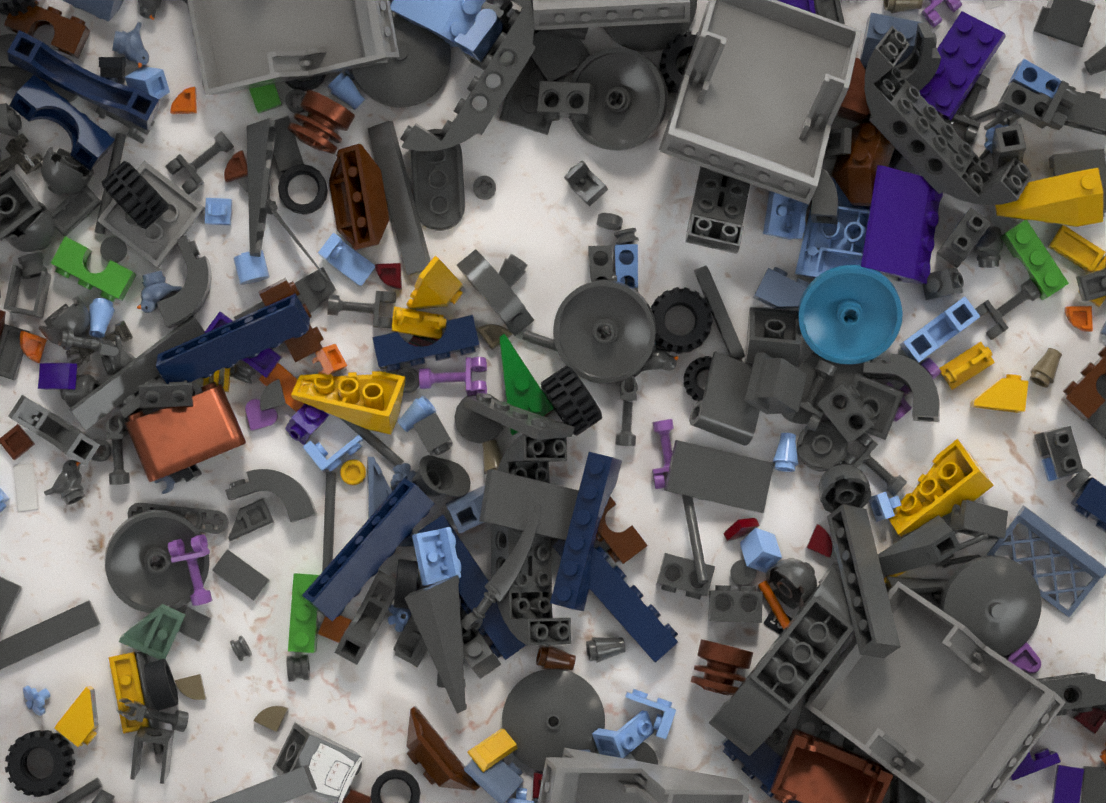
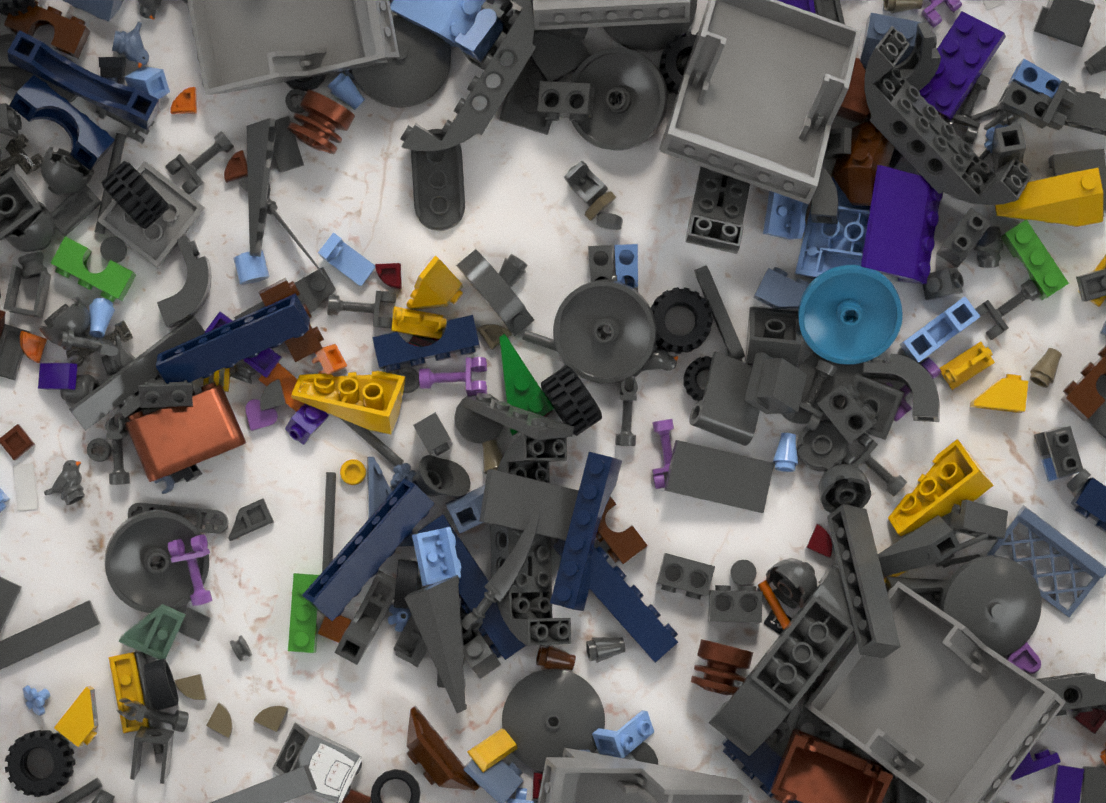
(54, 430): dark grey arch -> none
(154, 291): sand blue animal -> none
(218, 211): light blue tile -> none
(221, 721): none -> dark tan tile
(240, 574): dark grey tile -> none
(265, 98): bright green tile -> none
(284, 182): black tyre -> none
(290, 491): dark grey arch -> none
(298, 668): dark grey wheel -> none
(318, 453): light blue bracket -> none
(358, 197): reddish brown wedge -> none
(399, 197): dark grey tile -> none
(416, 412): light blue cone -> none
(491, 192): dark grey bush -> none
(599, 205): none -> dark tan tile
(626, 236): dark grey bush -> none
(662, 722): light blue bracket -> none
(695, 539): dark grey bar -> none
(741, 528): dark red tile -> none
(760, 550): light blue panel -> none
(882, 506): light blue tile -> none
(1076, 249): yellow tile -> none
(1080, 317): orange tile -> none

